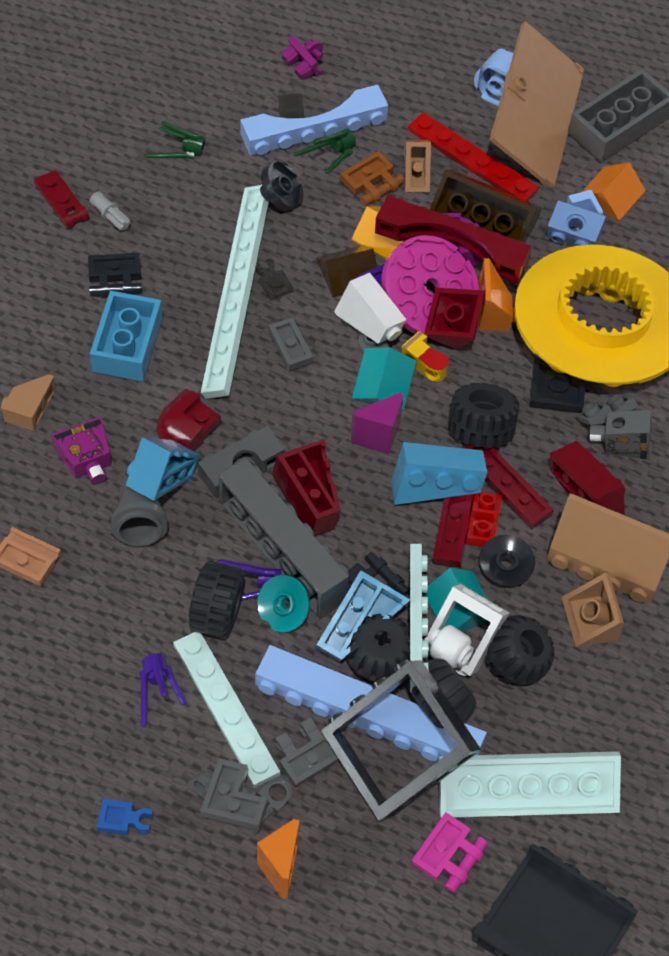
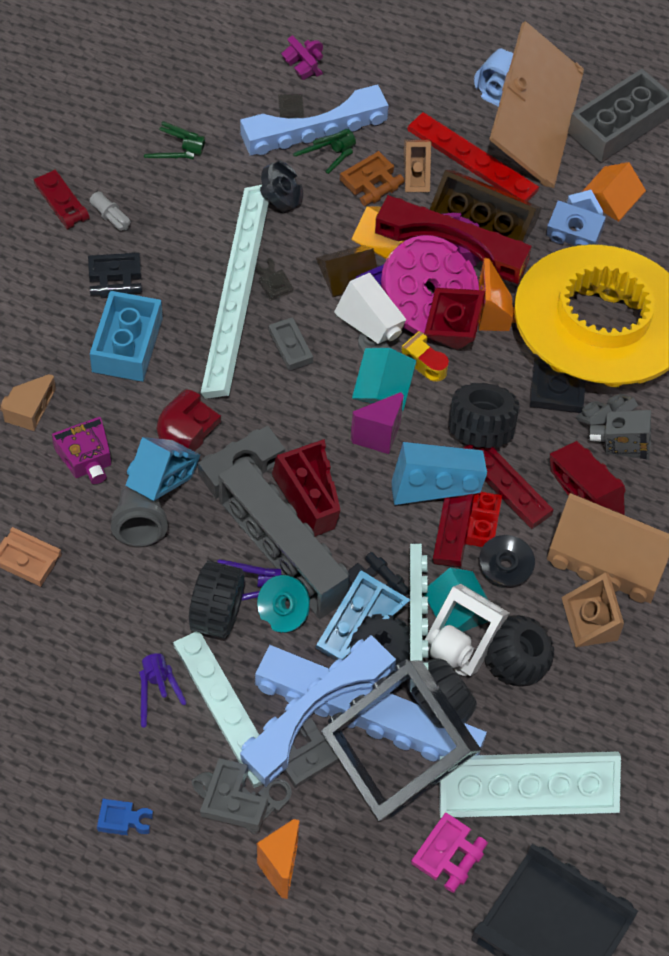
(270, 751): none -> light blue arch

